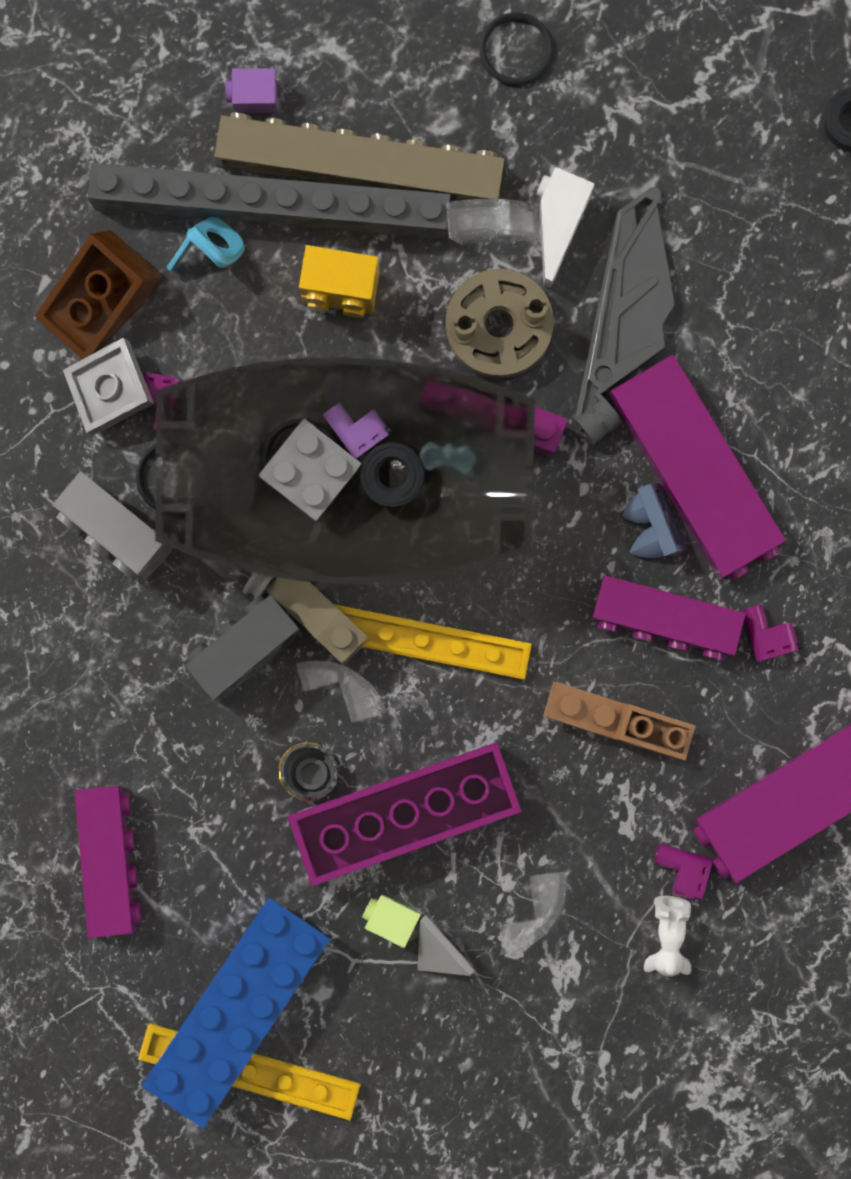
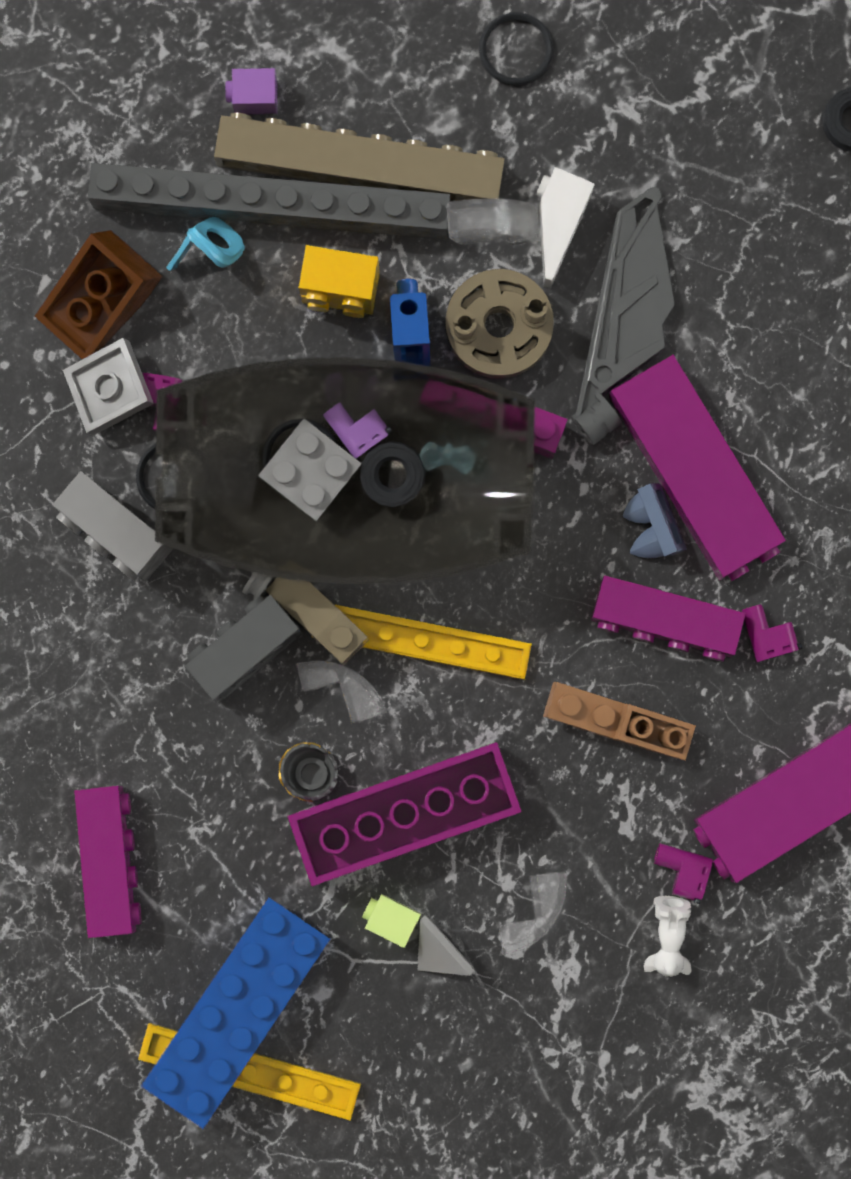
(410, 324): none -> blue torso

